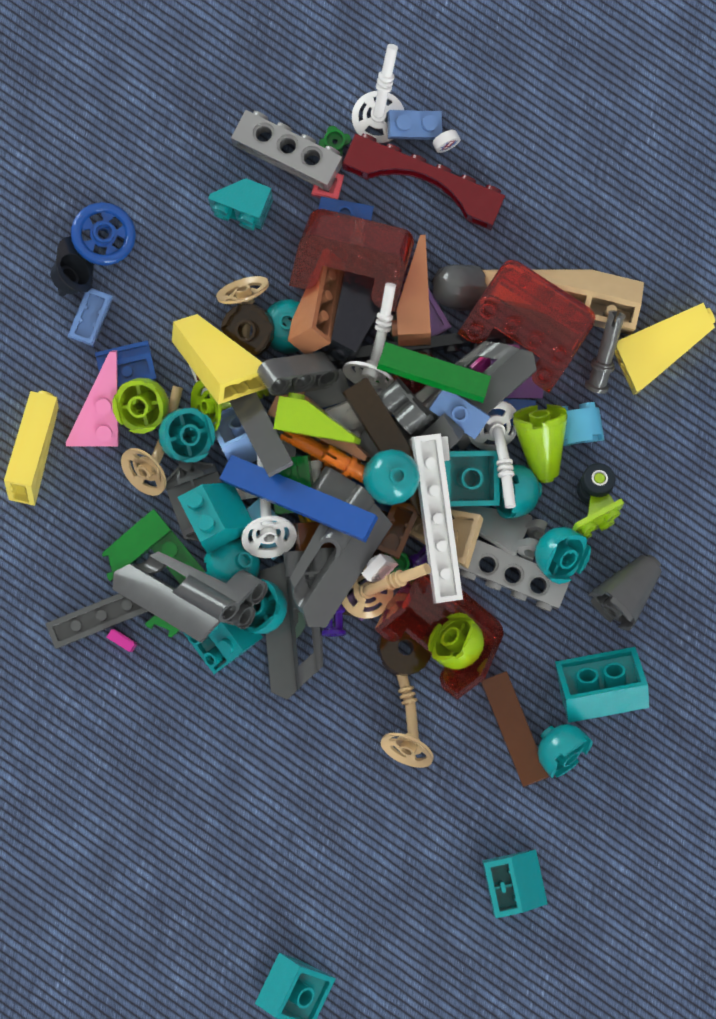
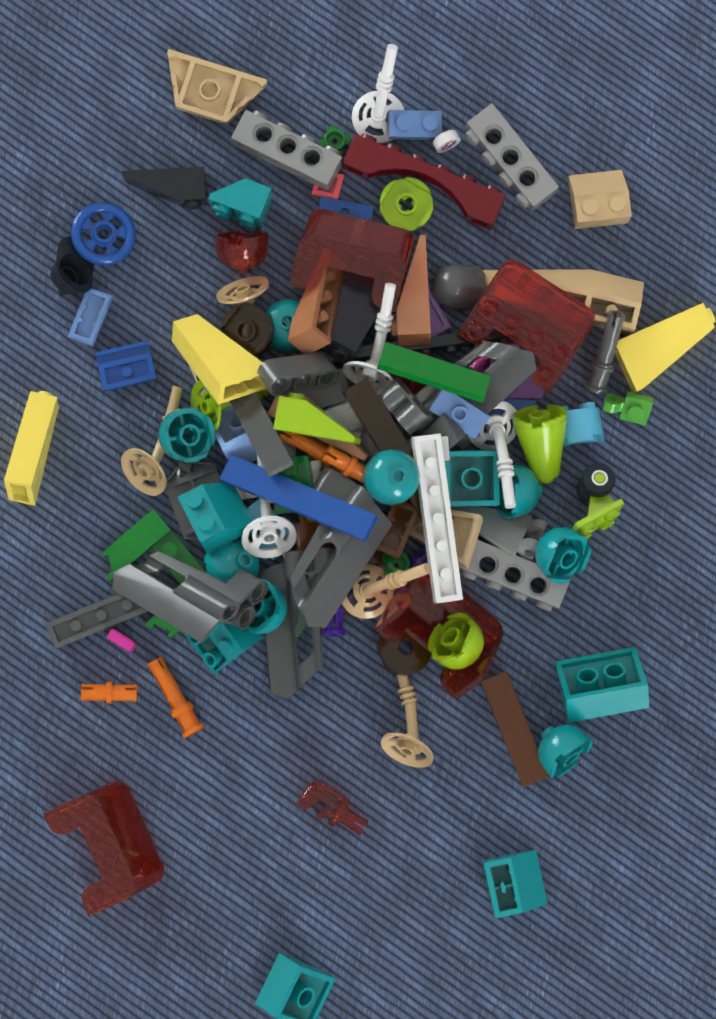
(96, 421): bright pink wing -> none
(108, 692): none -> orange pin
(116, 840): none -> clear red windscreen
(140, 405): lime cylinder -> none
(176, 185): none -> black slope
(180, 707): none -> orange pin
(211, 88): none -> tan wing
(241, 250): none -> clear red cylinder
(335, 805): none -> clear red piece
(379, 567): white plate -> none
(402, 190): none -> lime plate
(492, 122): none -> light grey brick
(599, 199): none -> tan slope
(627, 591): dark grey cone -> none
(632, 408): none -> bright green plate

